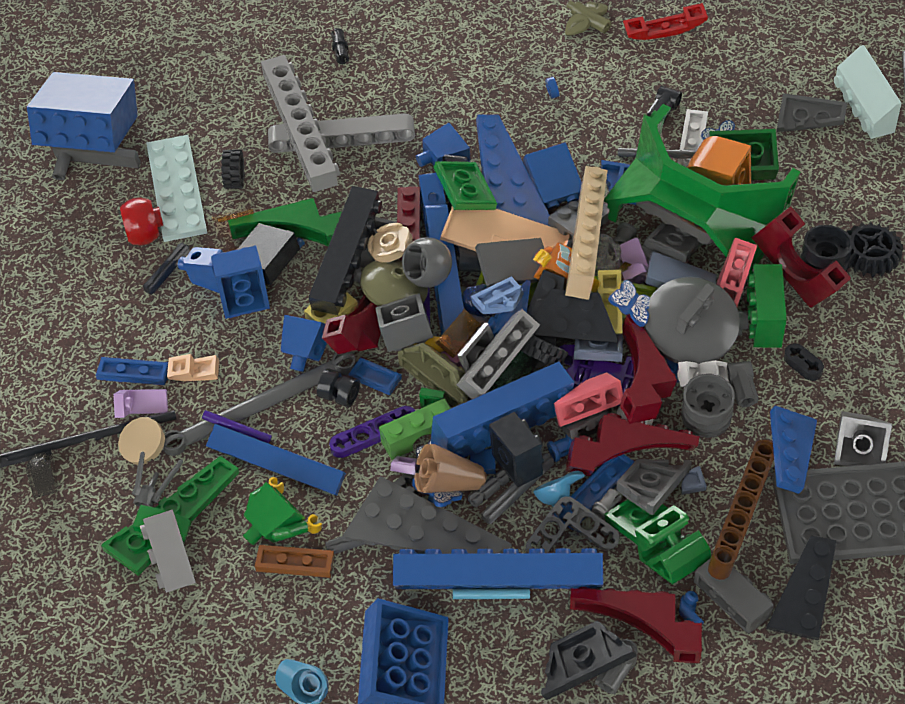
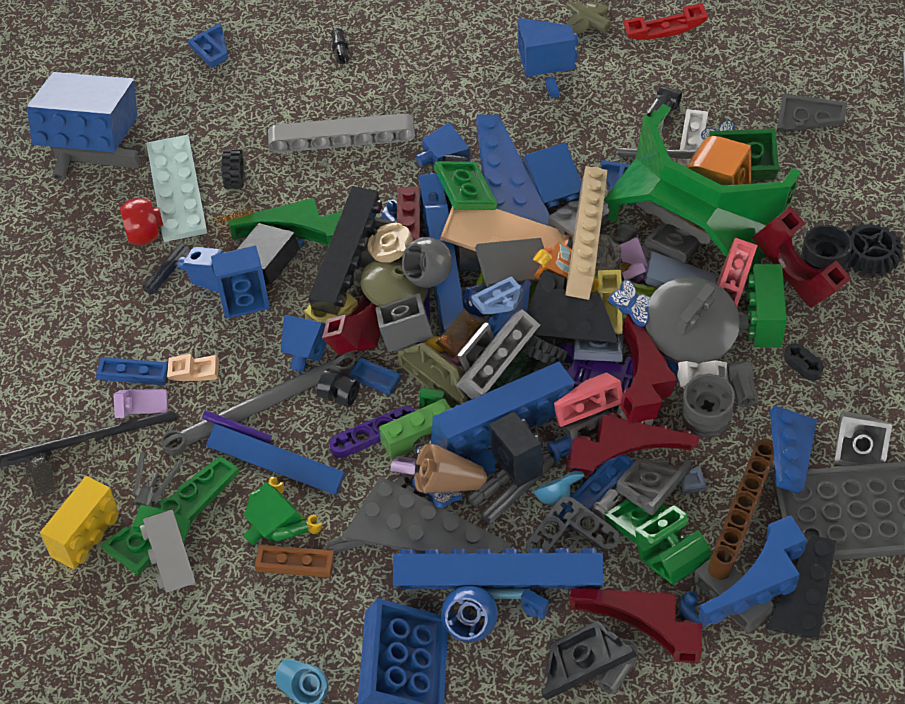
(80, 522): none -> yellow brick
(139, 436): tan tile -> none
(210, 45): none -> blue wing
(299, 123): light grey brick -> none
(390, 211): none -> blue arm
(475, 597): none -> blue wheel
(534, 604): none -> blue plate
(546, 47): none -> blue slope
(767, 578): none -> blue arch
(868, 93): light aqua slope -> none

